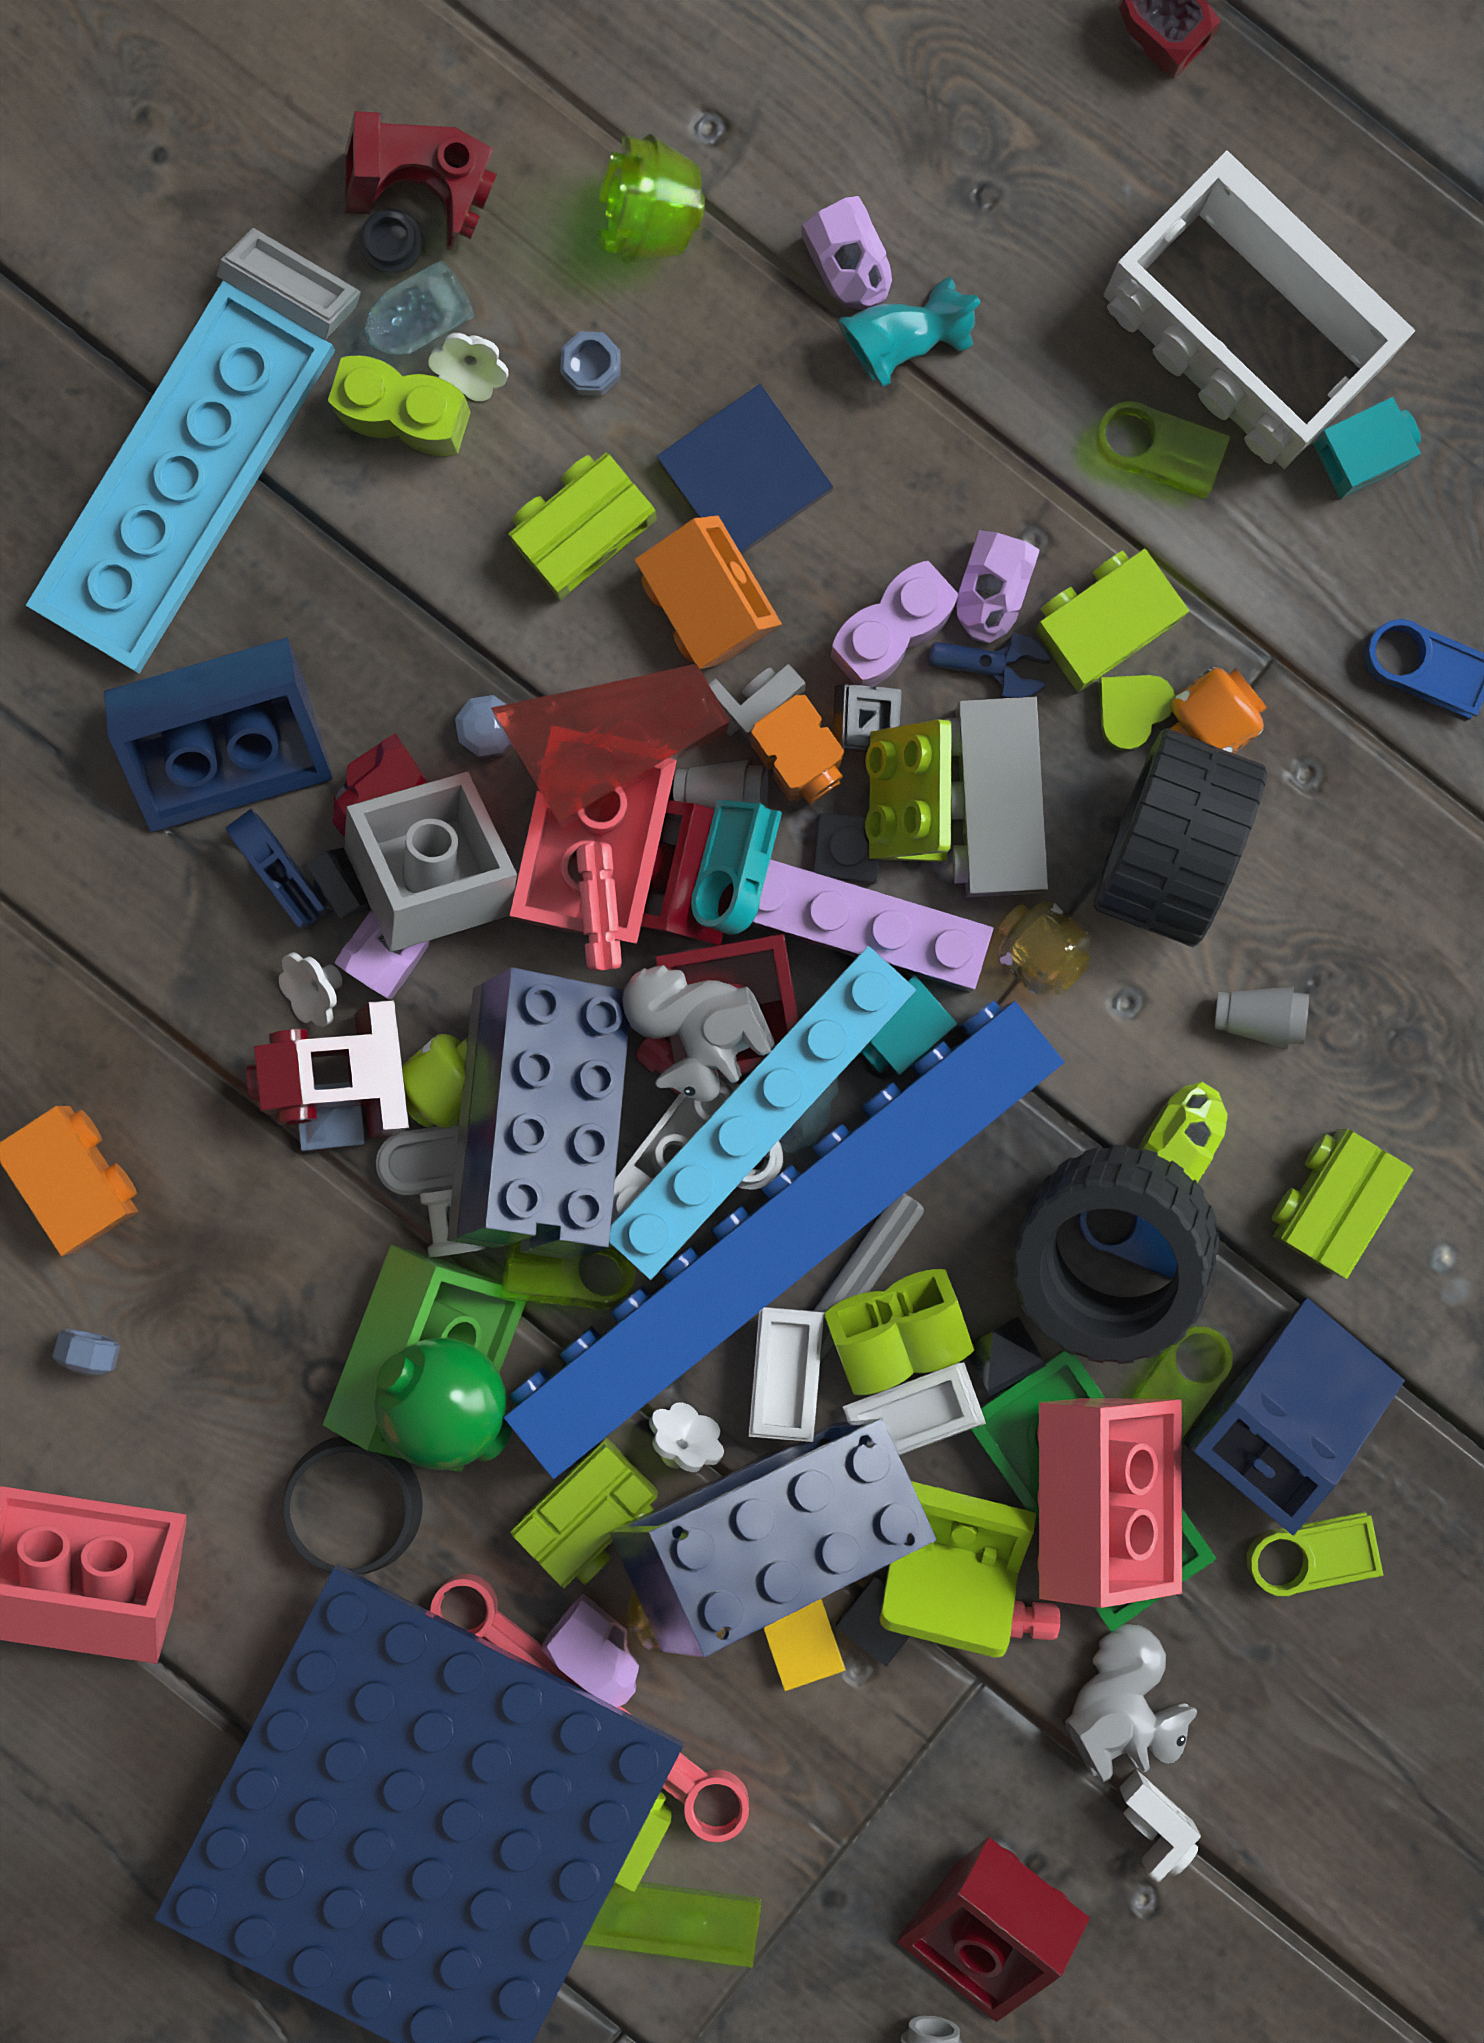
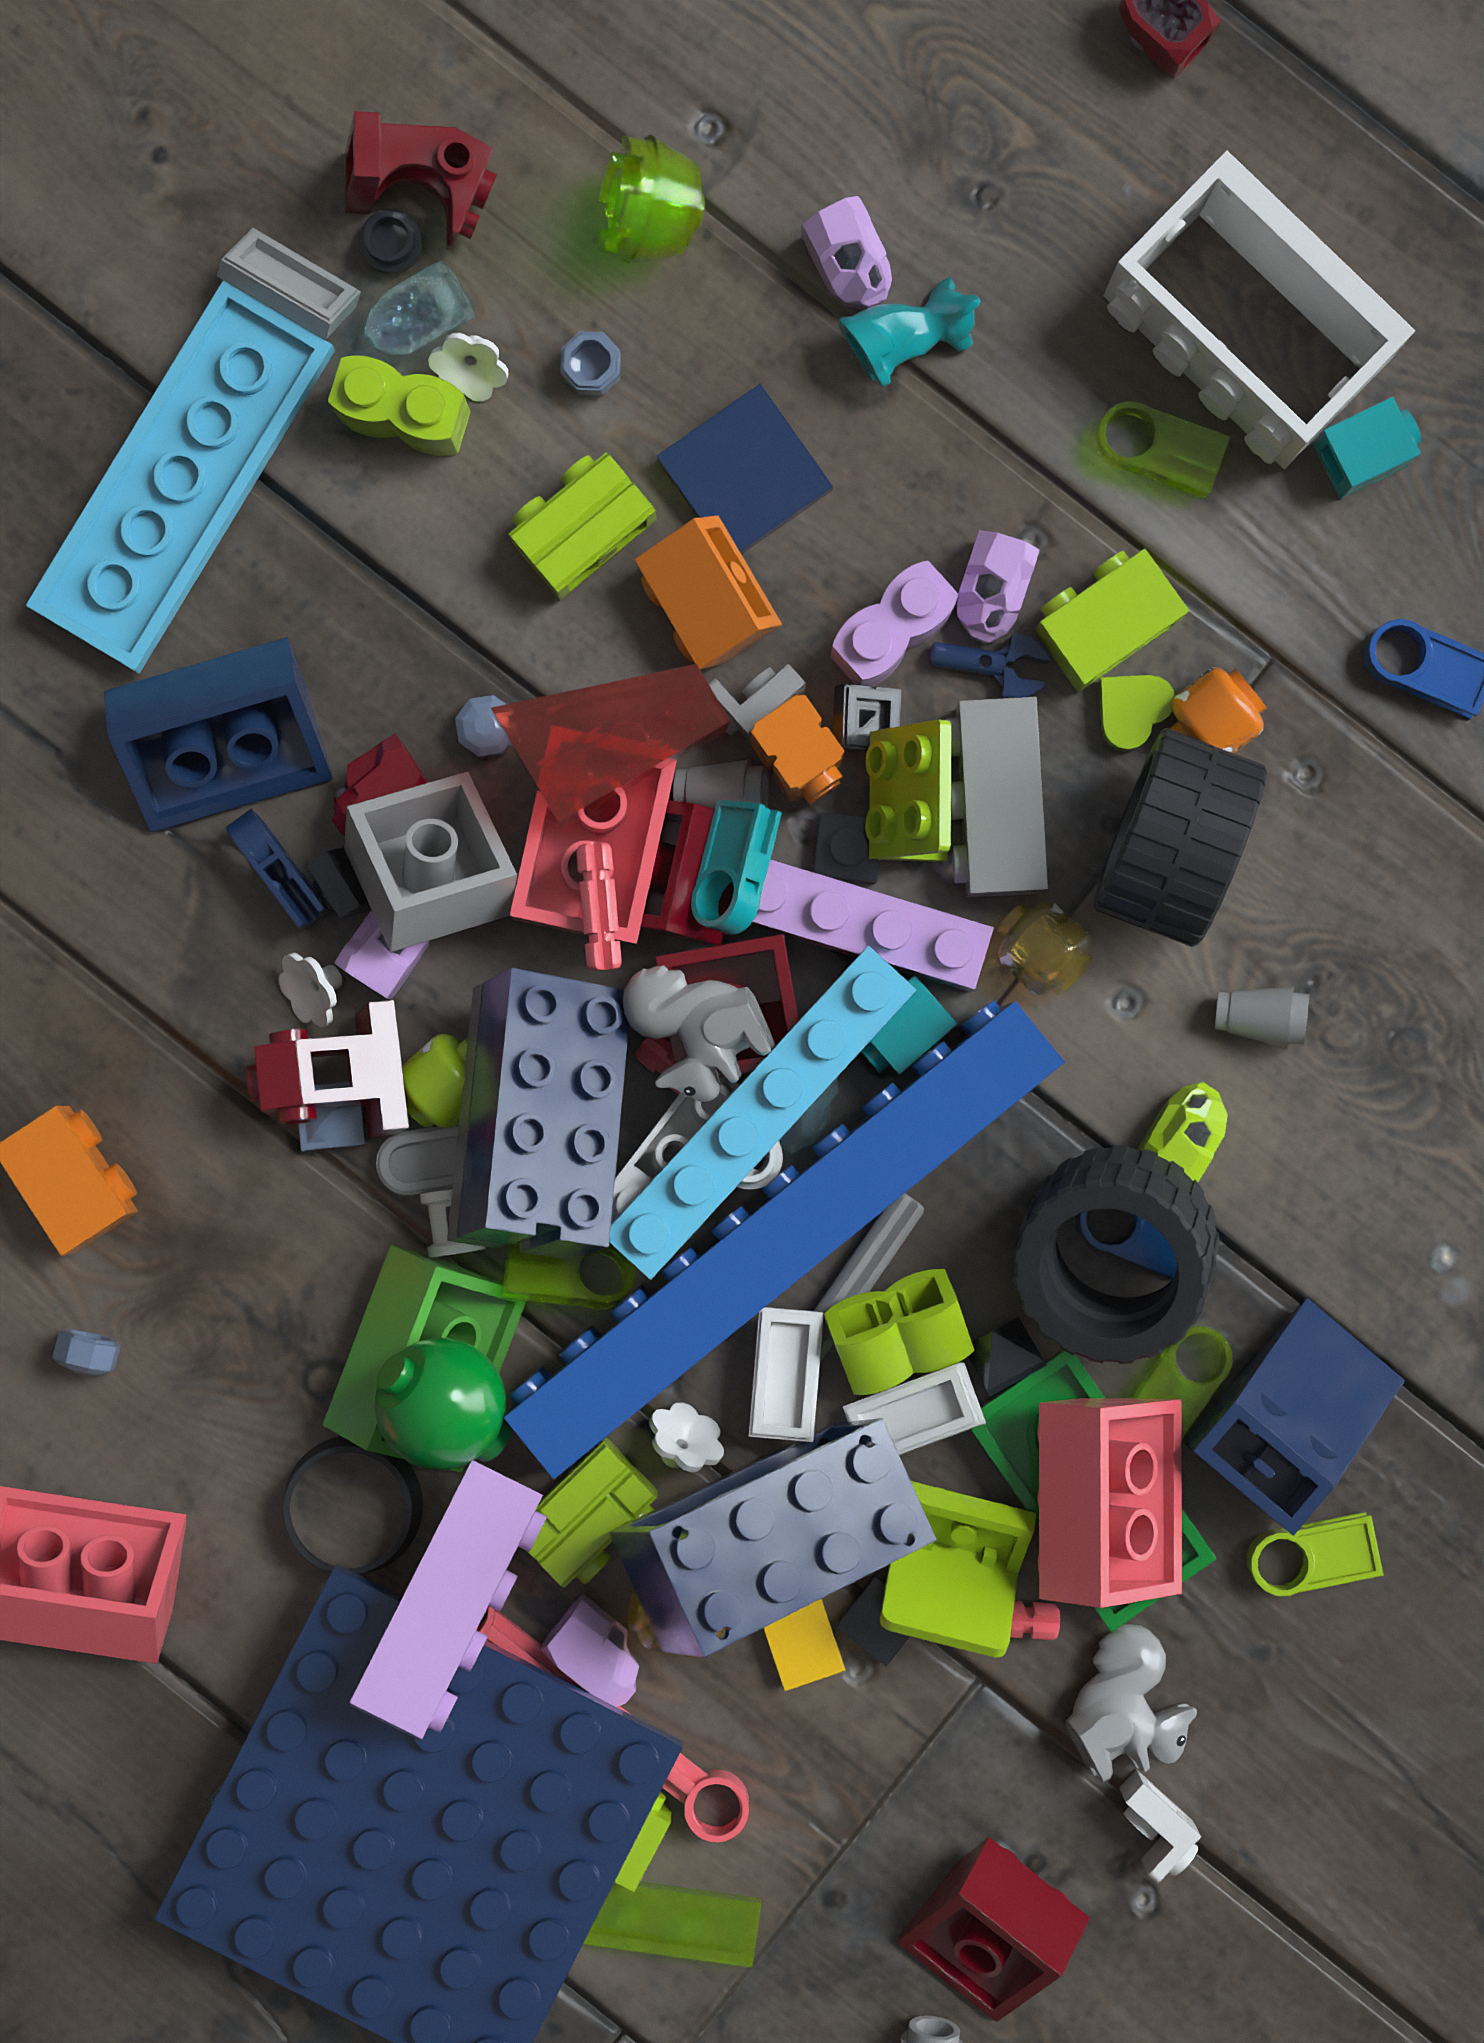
(446, 1600): none -> lavender brick
(1340, 1201): lime brick -> none

